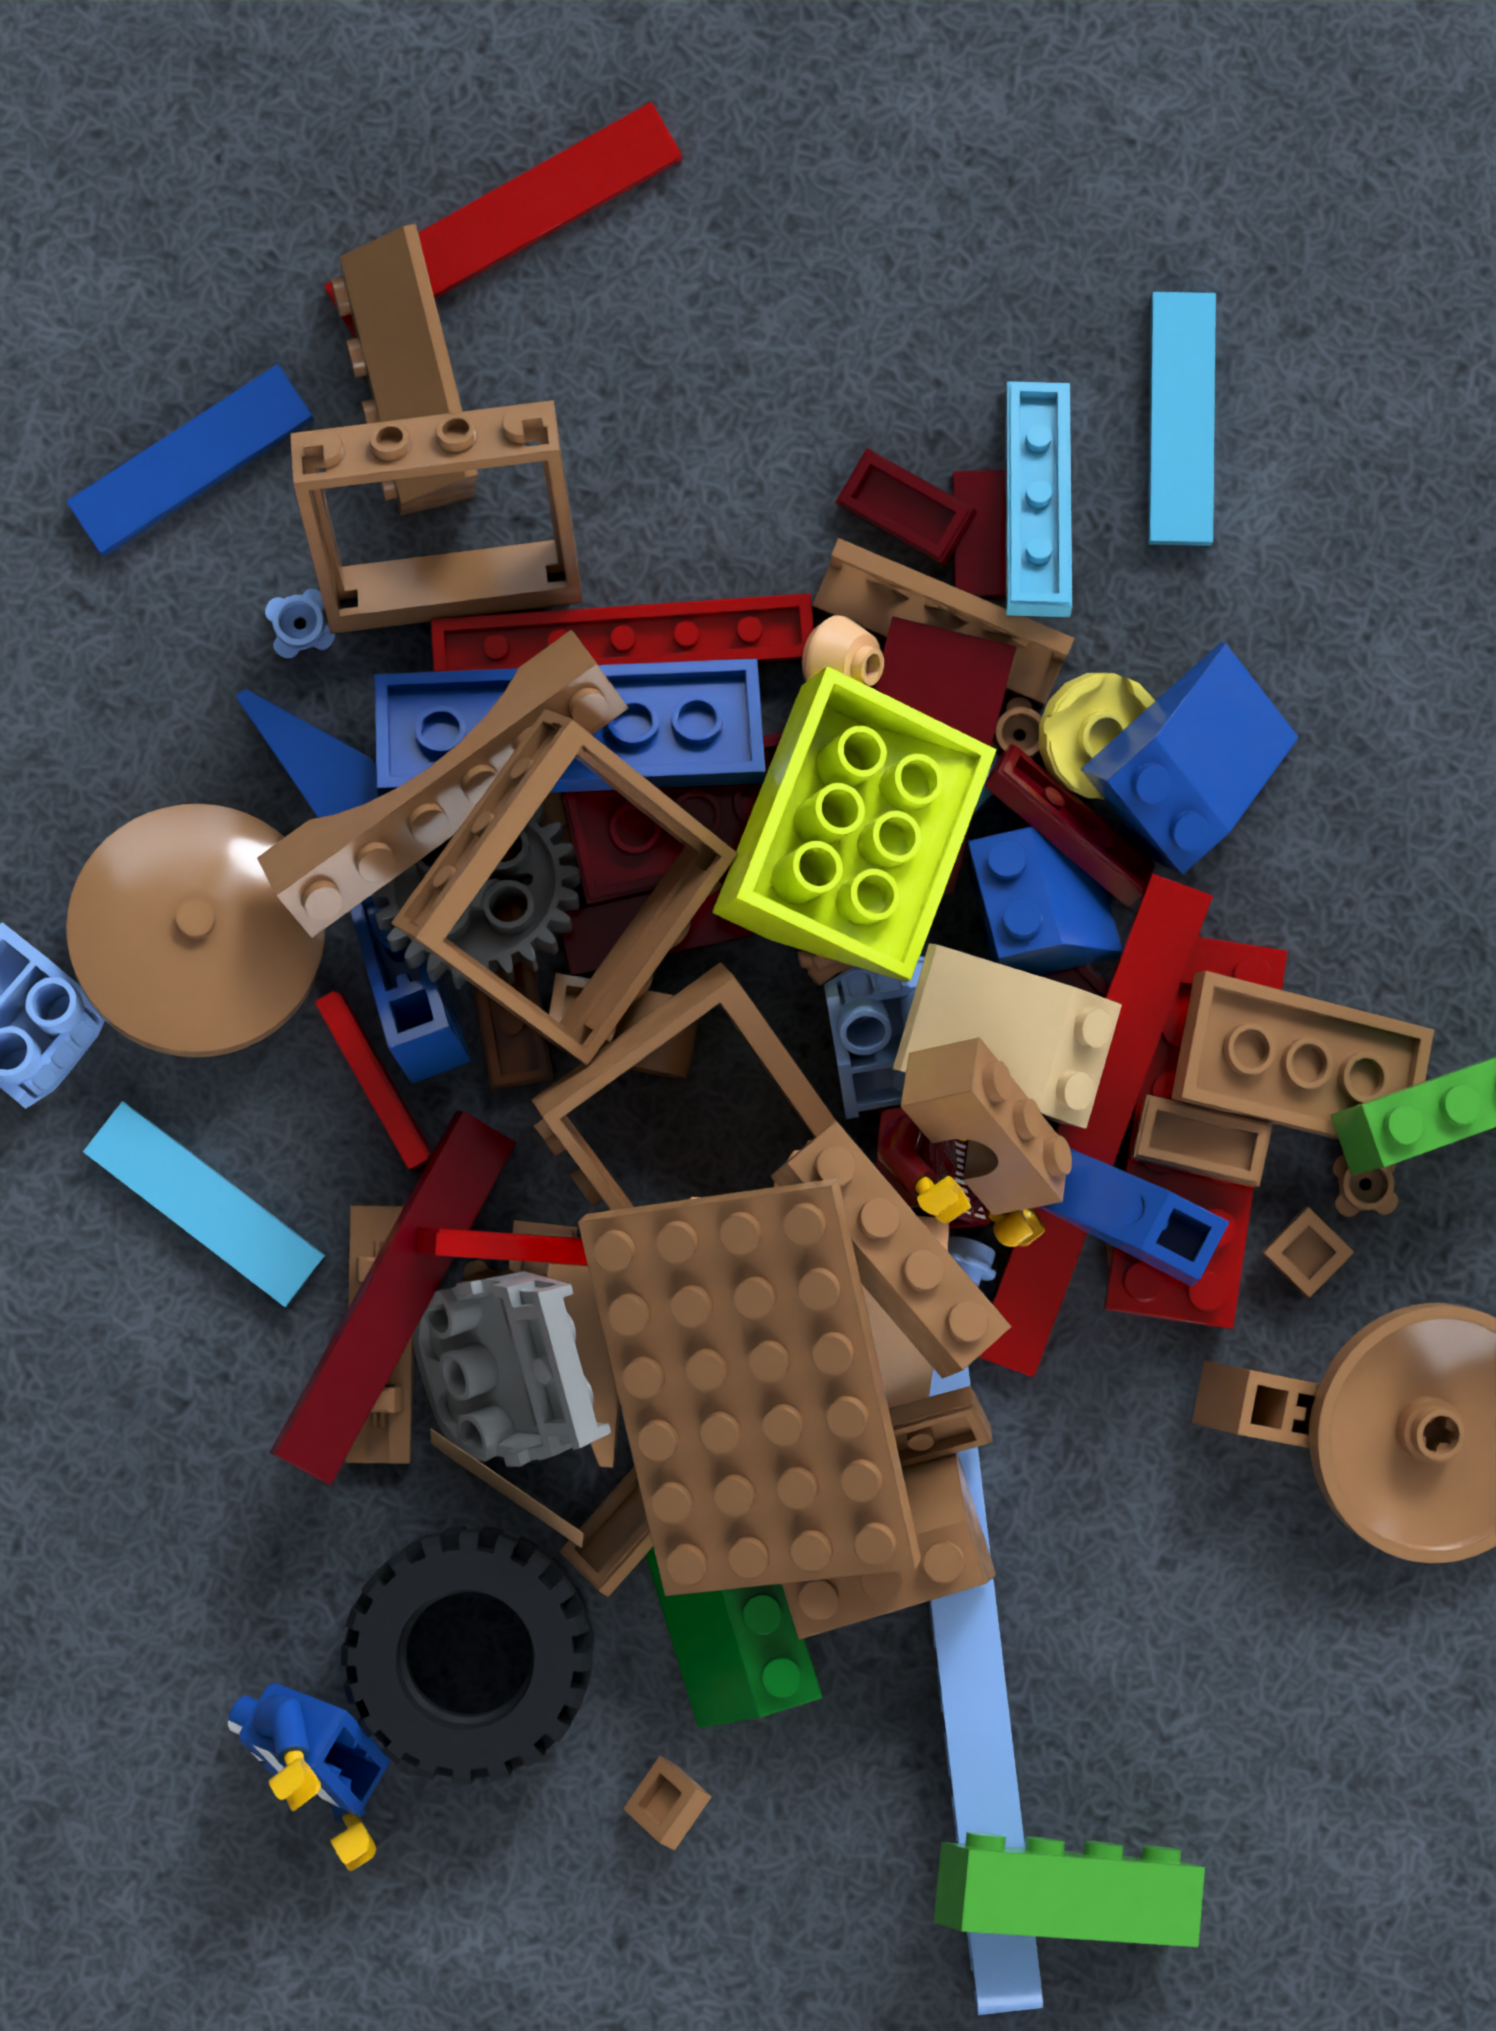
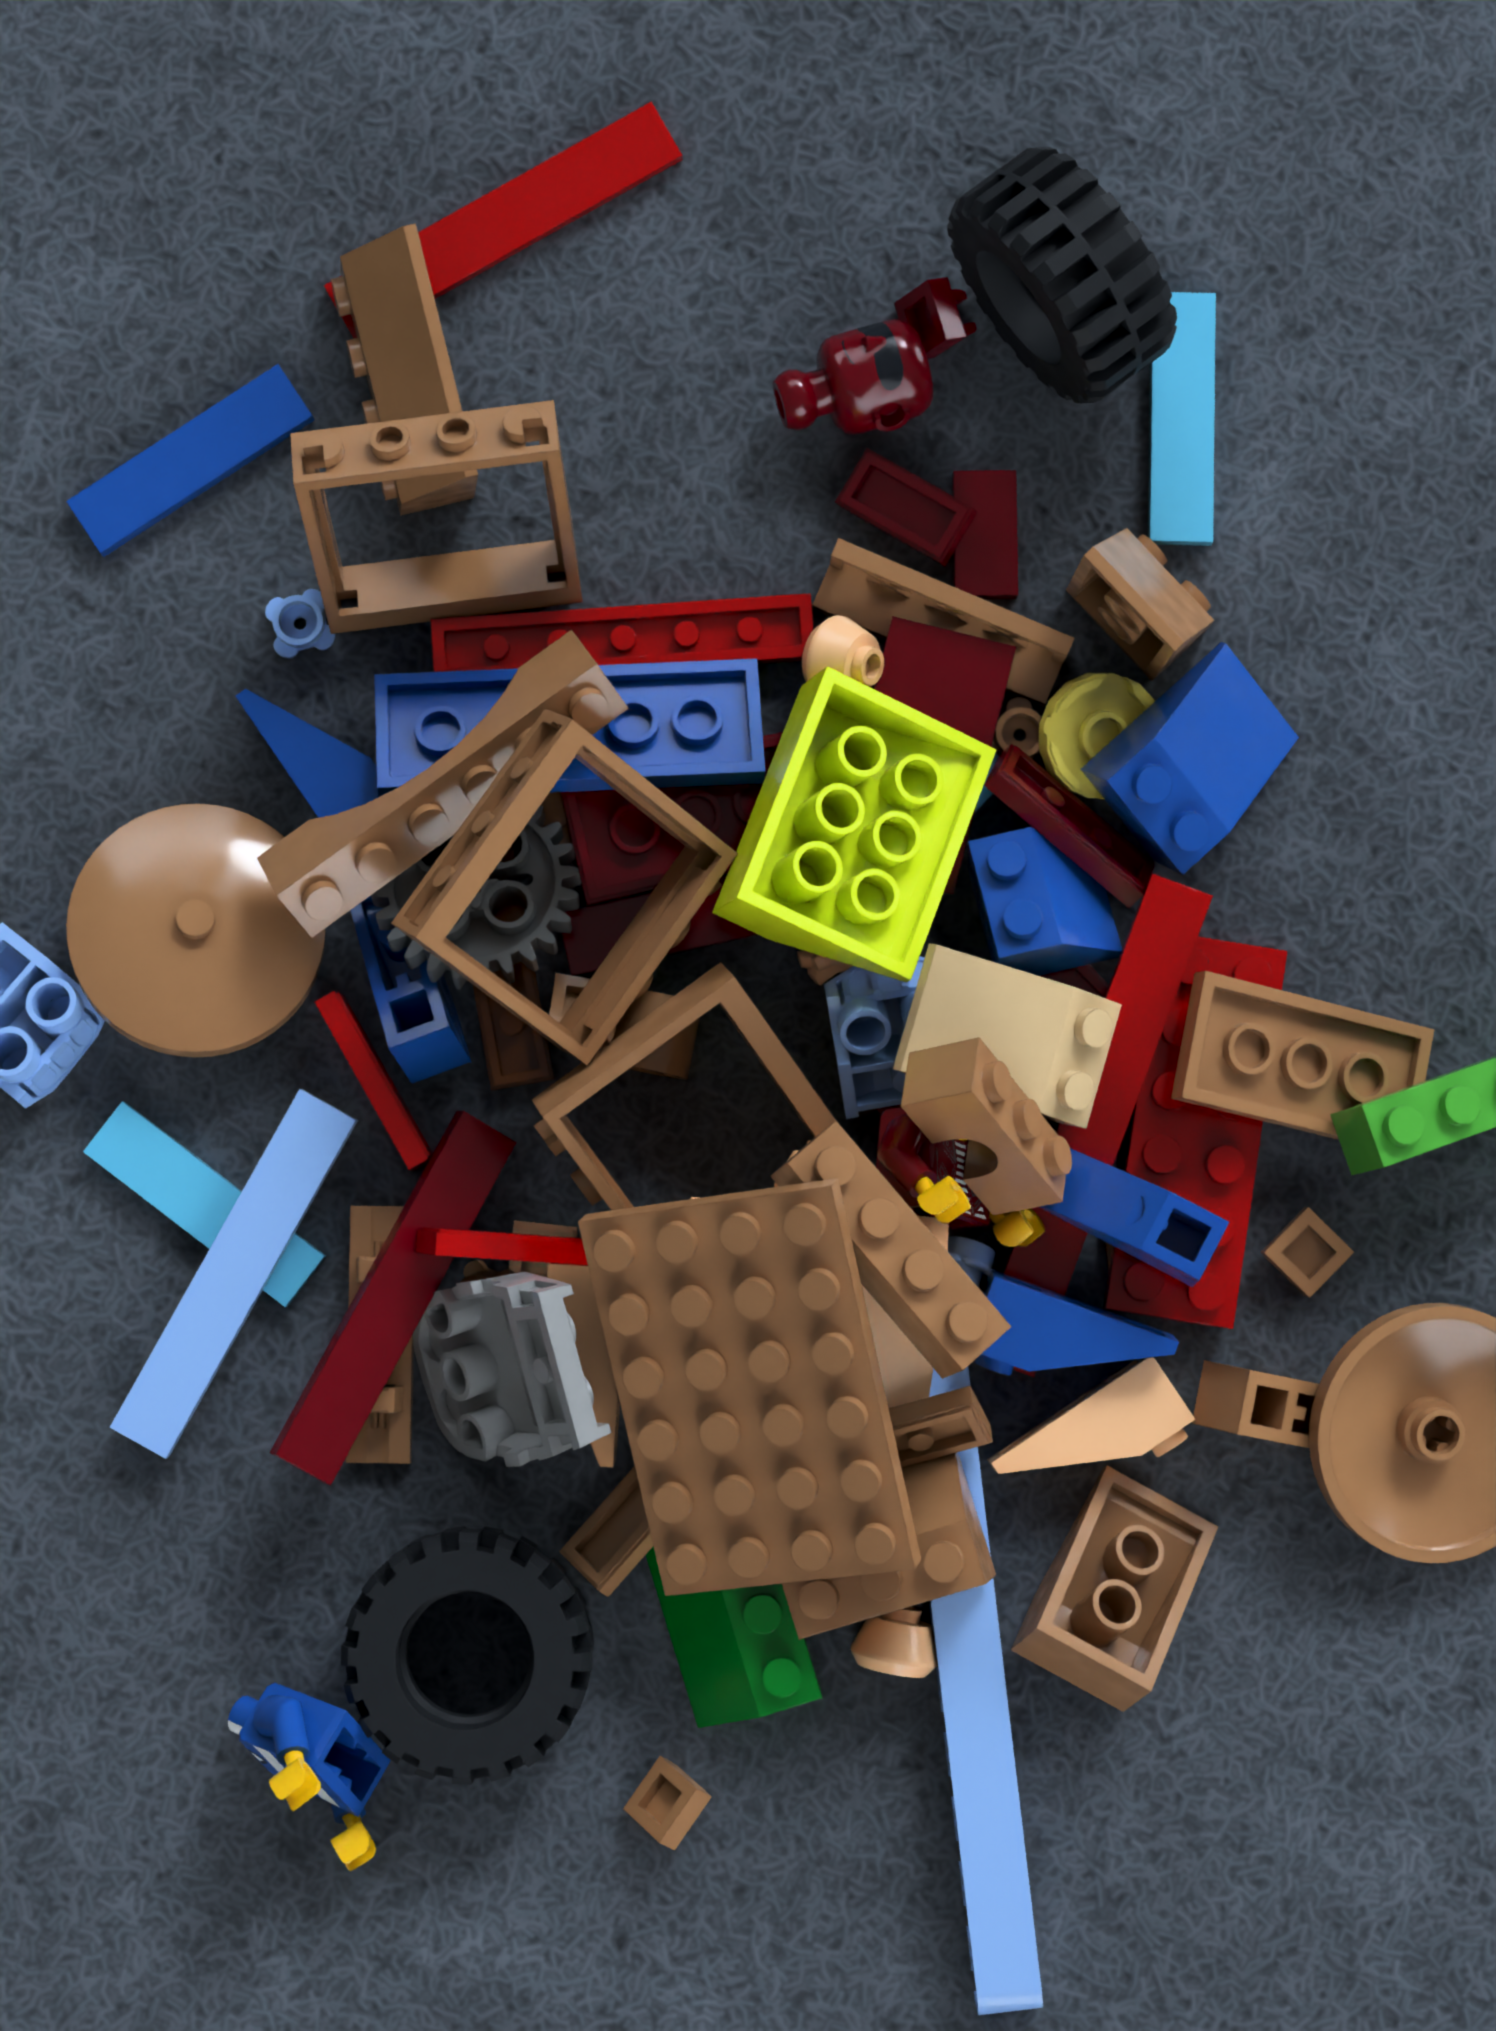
(233, 1273): none -> light blue tile
(507, 1488): light nougat sticker -> none
(862, 379): none -> dark red piece
(896, 1644): none -> light nougat cone
(935, 315): none -> dark red tile
(1038, 499): medium azure tile -> none
(1062, 274): none -> black tyre
(1062, 1331): none -> blue slope
(1069, 1893): bright green brick -> none
(1114, 1420): none -> light nougat slope
(1116, 1591): none -> medium nougat slope
(1139, 601): none -> medium nougat slope
(1201, 1141): medium nougat tile -> none
(1354, 1199): medium nougat plate -> none

